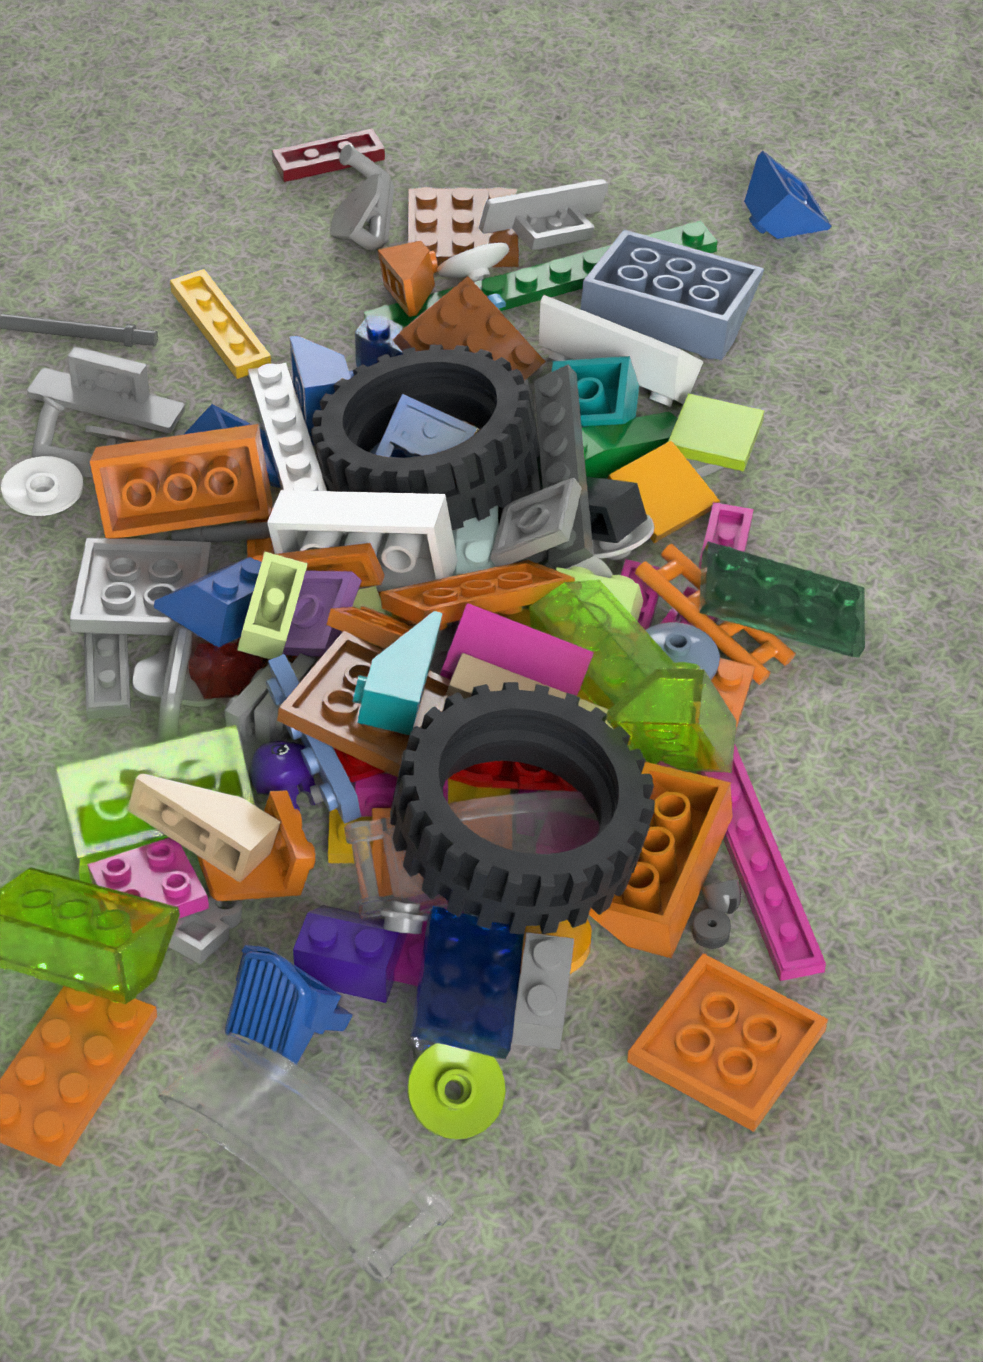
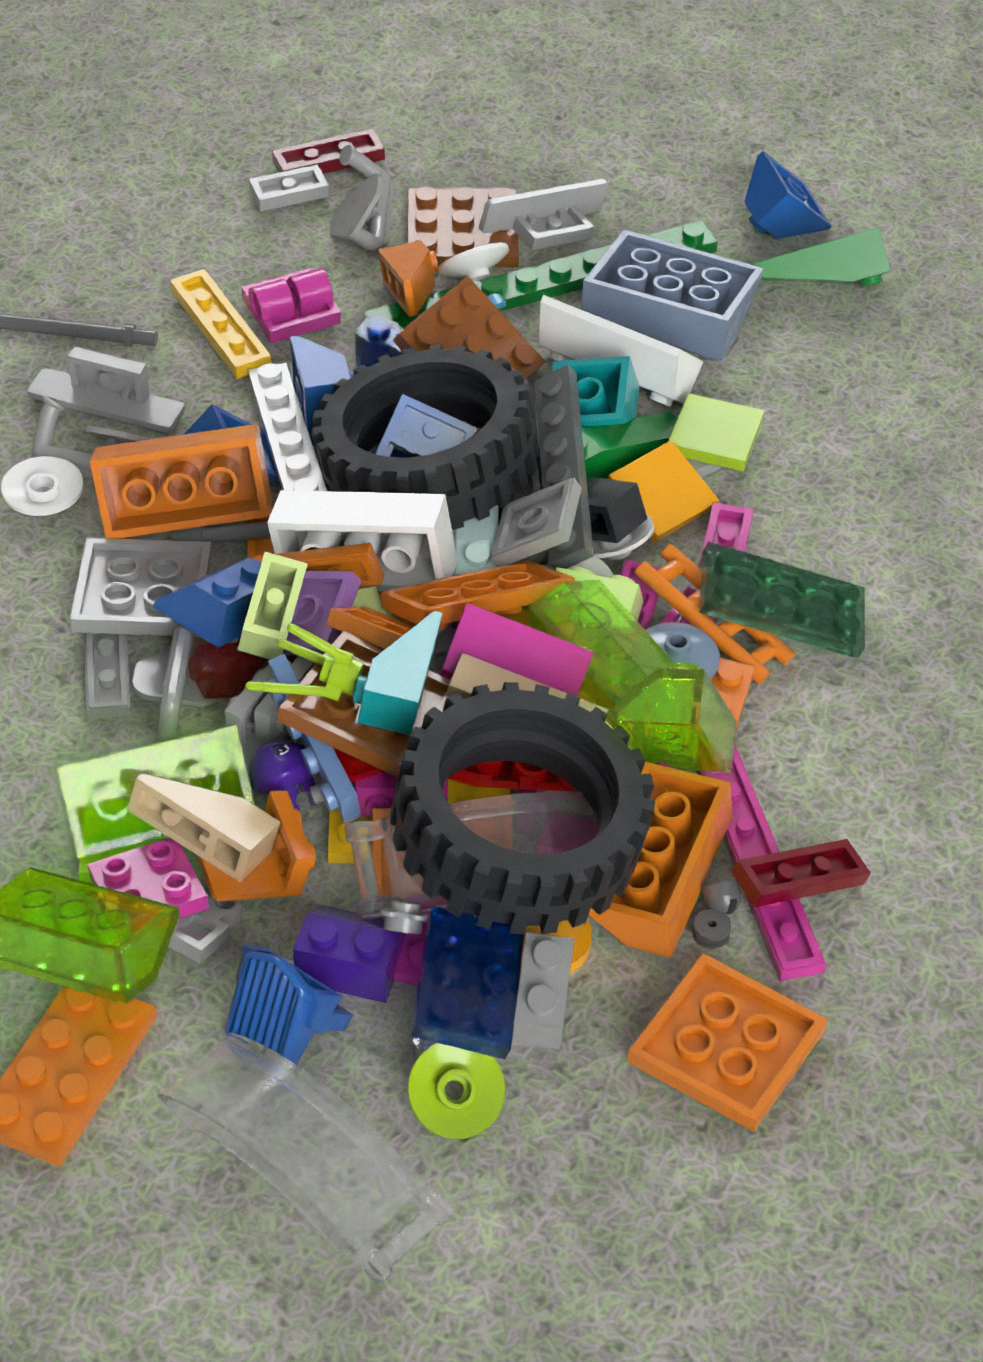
(288, 188): none -> light grey plate
(292, 304): none -> dark pink plate
(338, 669): none -> lime plant
(800, 872): none -> dark red plate
(842, 260): none -> wedge

